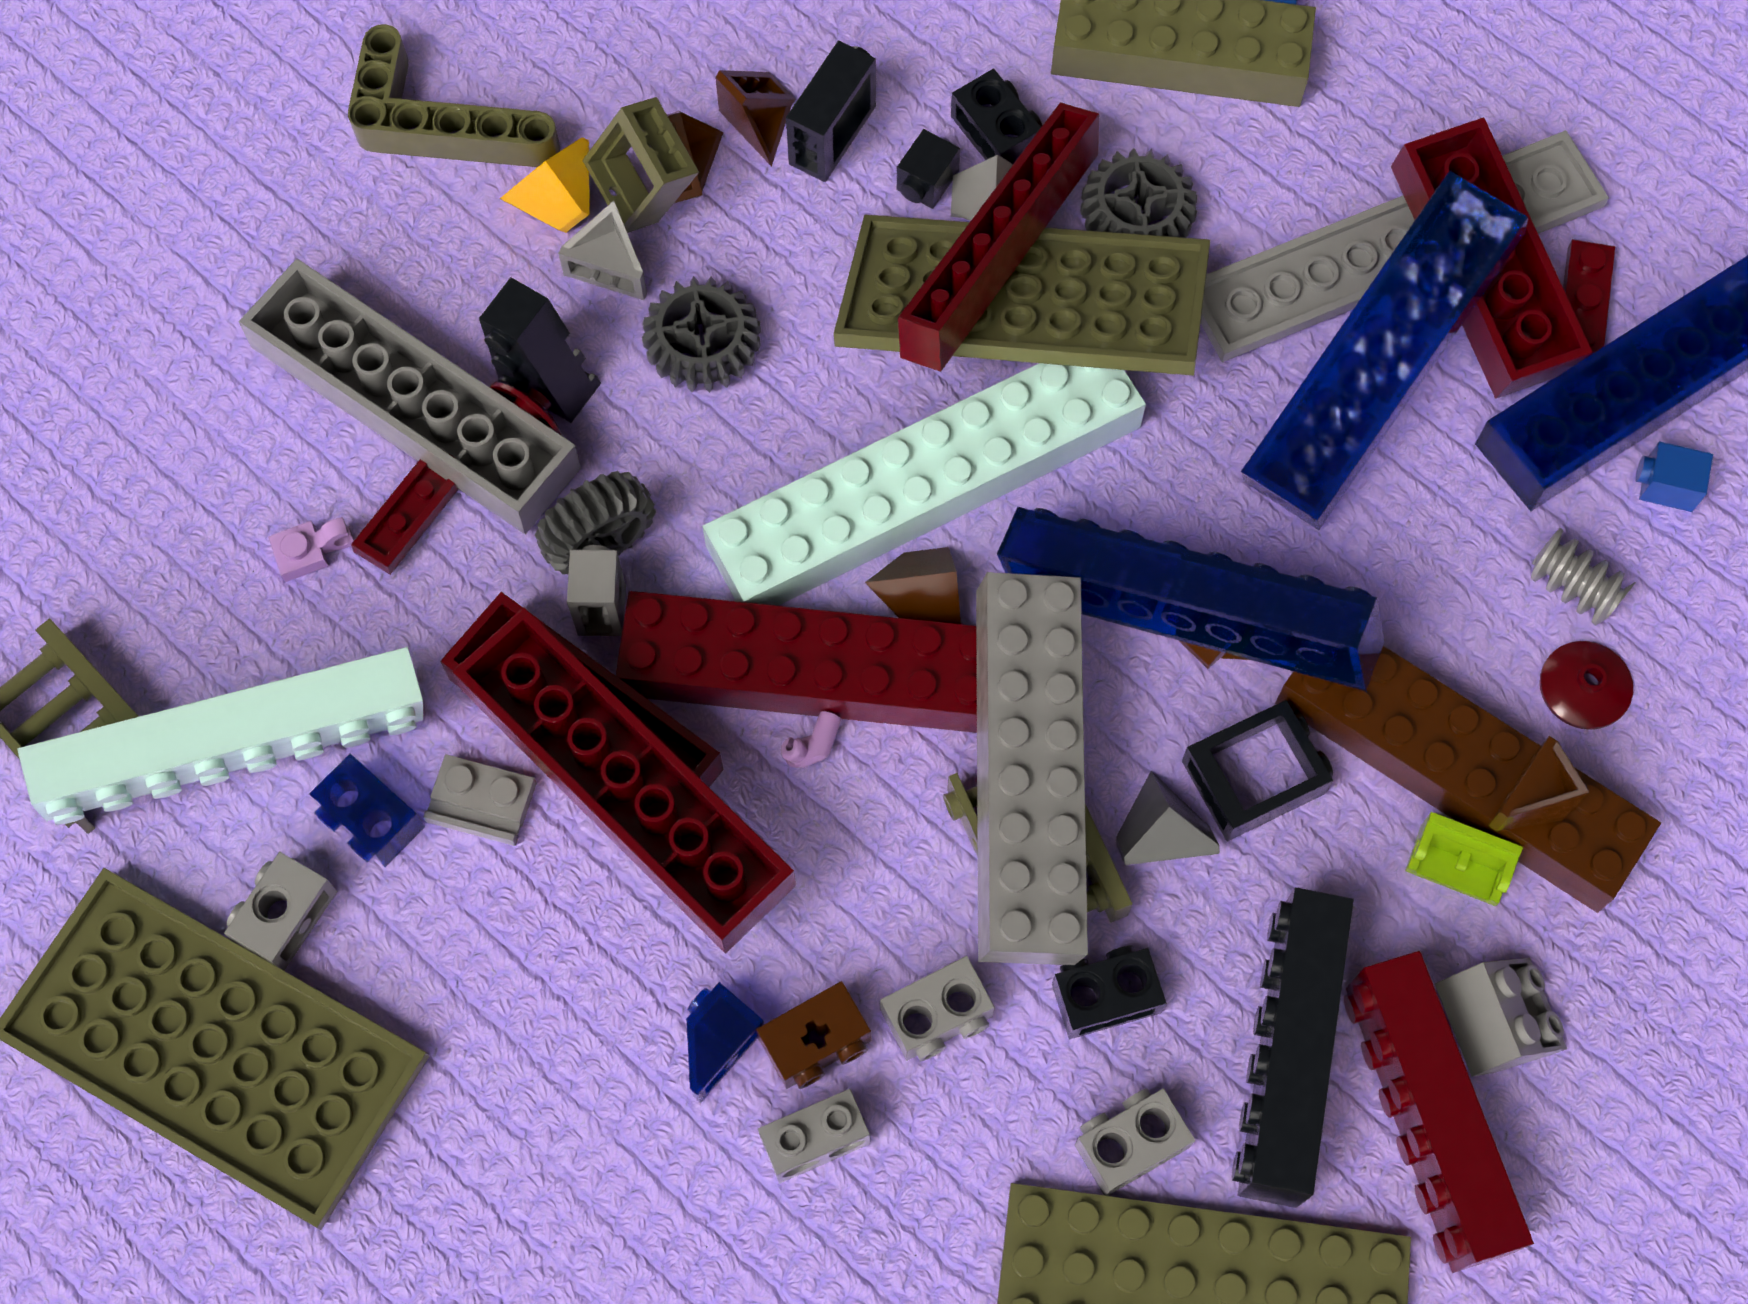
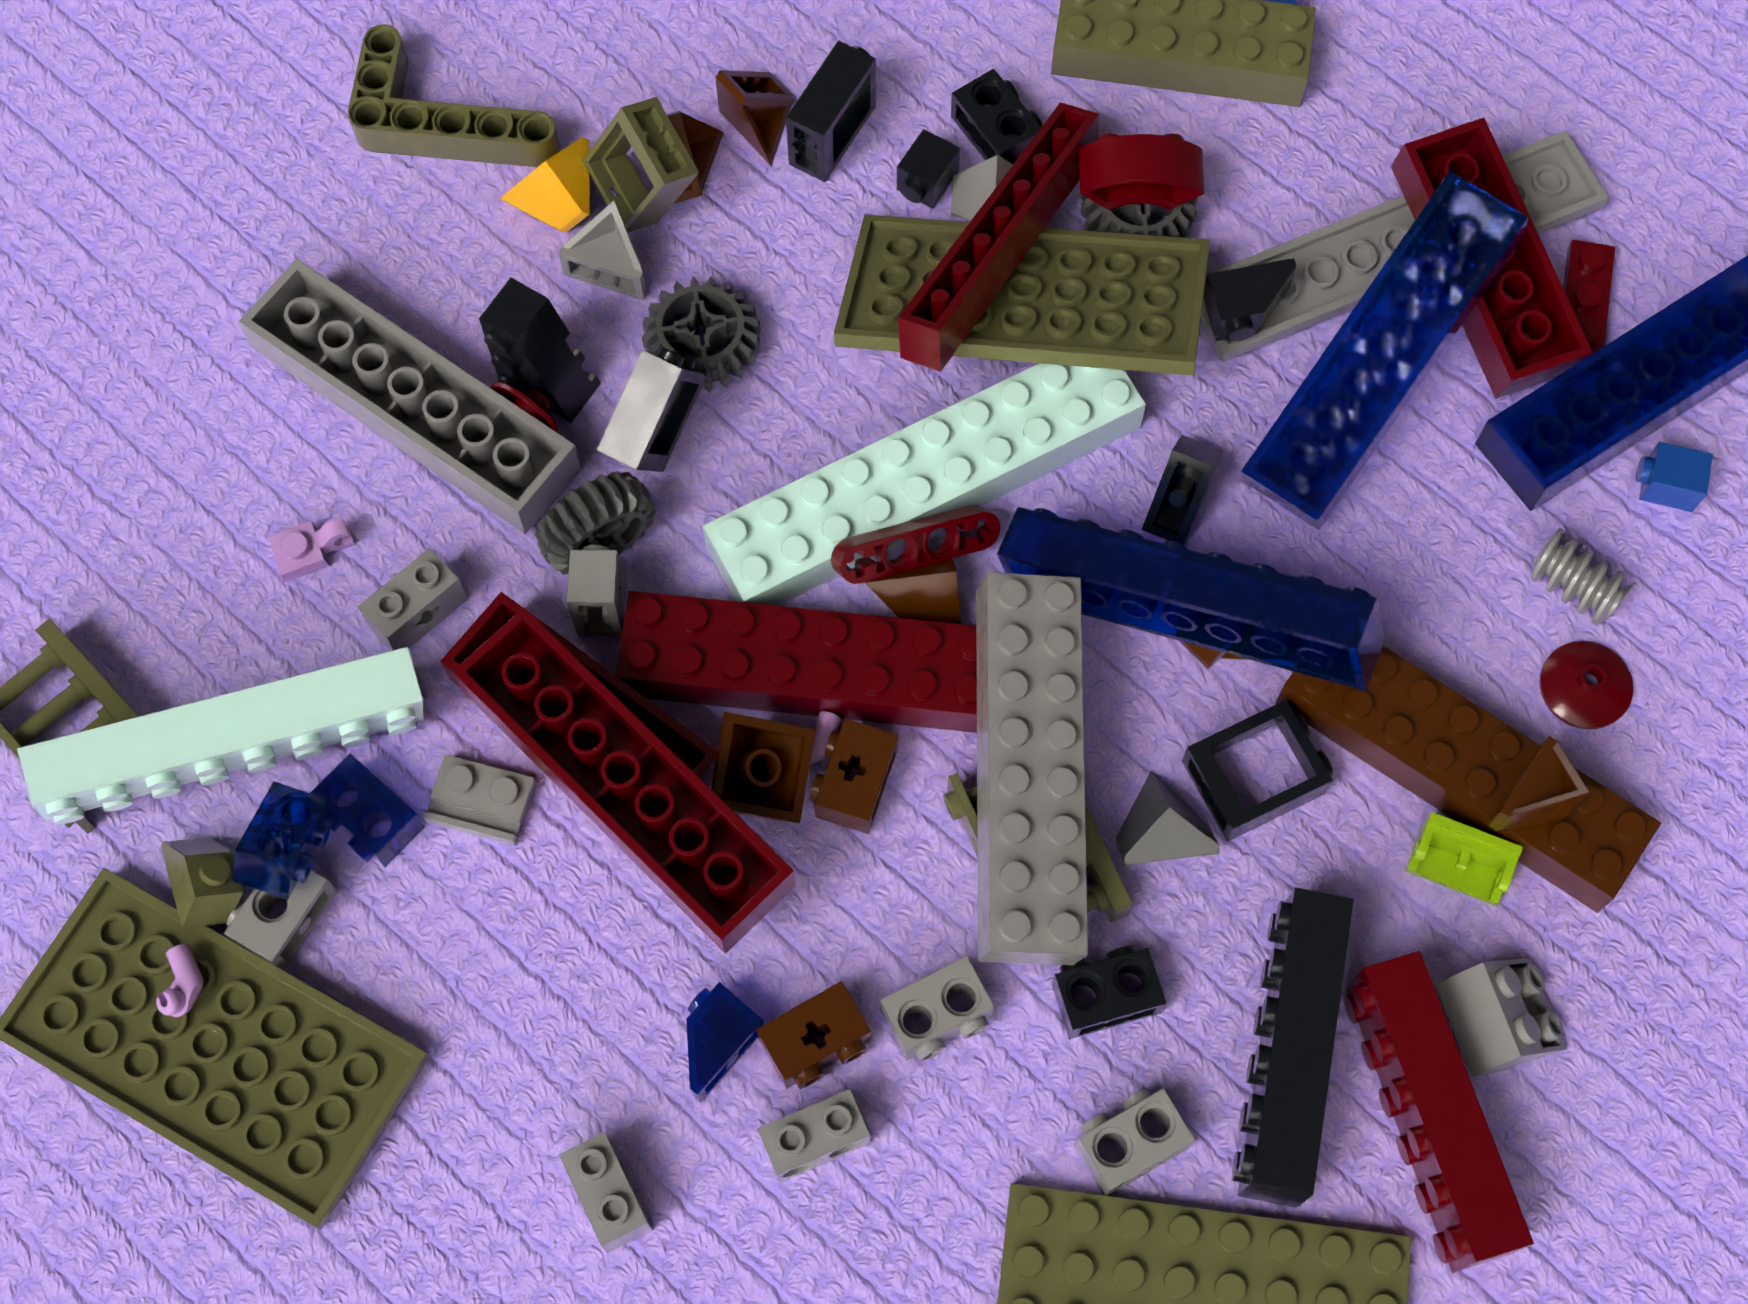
(186, 986): none -> lavender arm
(201, 880): none -> olive slope
(281, 840): none -> clear blue brick
(404, 517): dark red plate -> none
(413, 601): none -> light grey brick
(605, 1192): none -> light grey brick
(652, 410): none -> window
(762, 767): none -> reddish brown slope
(857, 801): none -> reddish brown brick
(916, 544): none -> dark red beam
(1141, 170): none -> dark red brick
(1182, 489): none -> black slope
(1245, 297): none -> black slope

